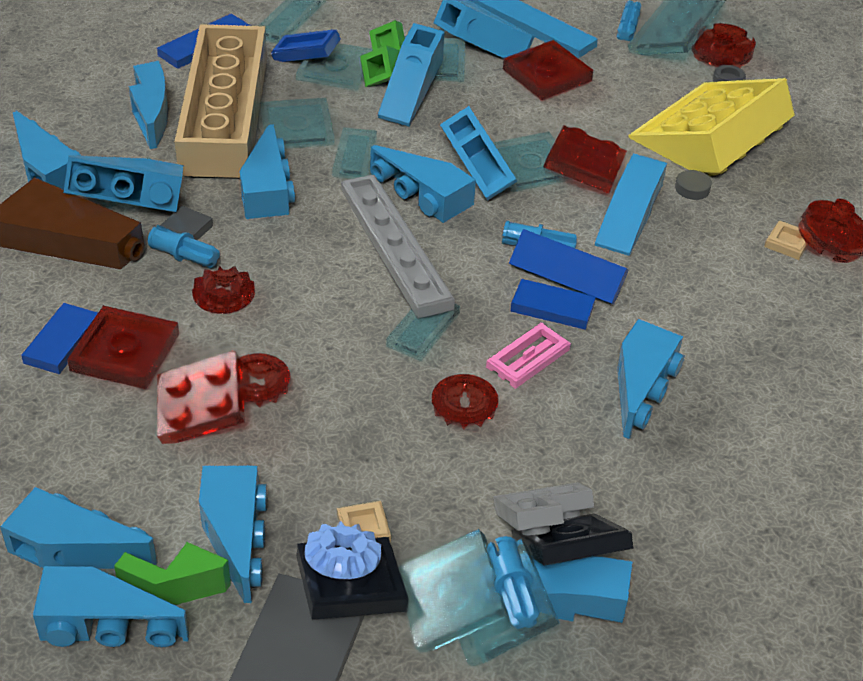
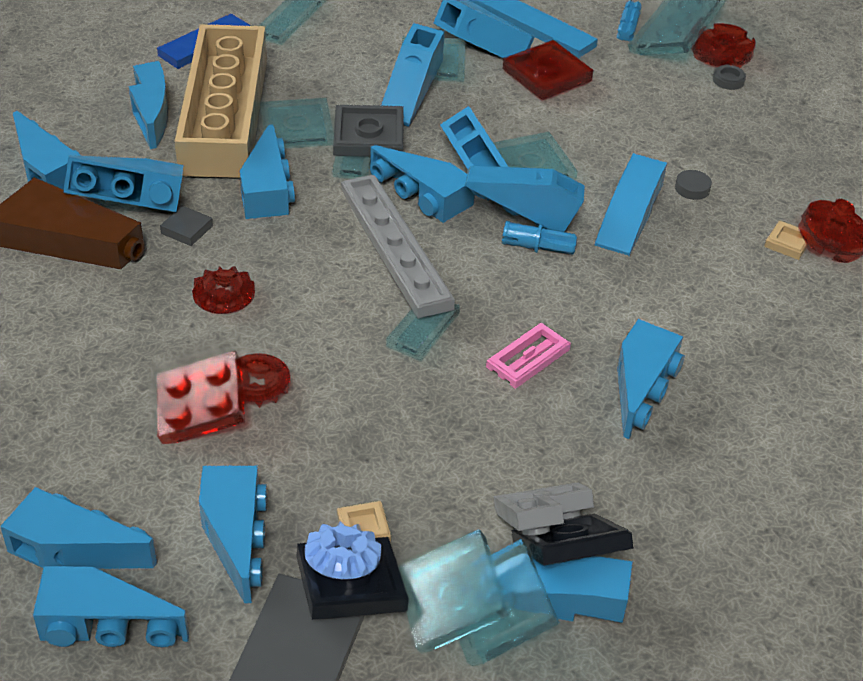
(58, 338): blue tile -> none
(123, 347): clear red plate -> none
(183, 246): dark azure axle -> none
(189, 577): bright green slope -> none
(306, 45): blue tile -> none
(338, 70): clear light blue tile -> none
(364, 126): none -> dark grey tile
(380, 62): bright green slope -> none
(481, 396): clear red gear -> none
(513, 582): dark azure axle -> none
(532, 192): none -> dark azure slope
(553, 304): blue tile -> none
(568, 266): blue tile -> none
(585, 158): clear red plate -> none
(718, 123): light yellow slope -> none

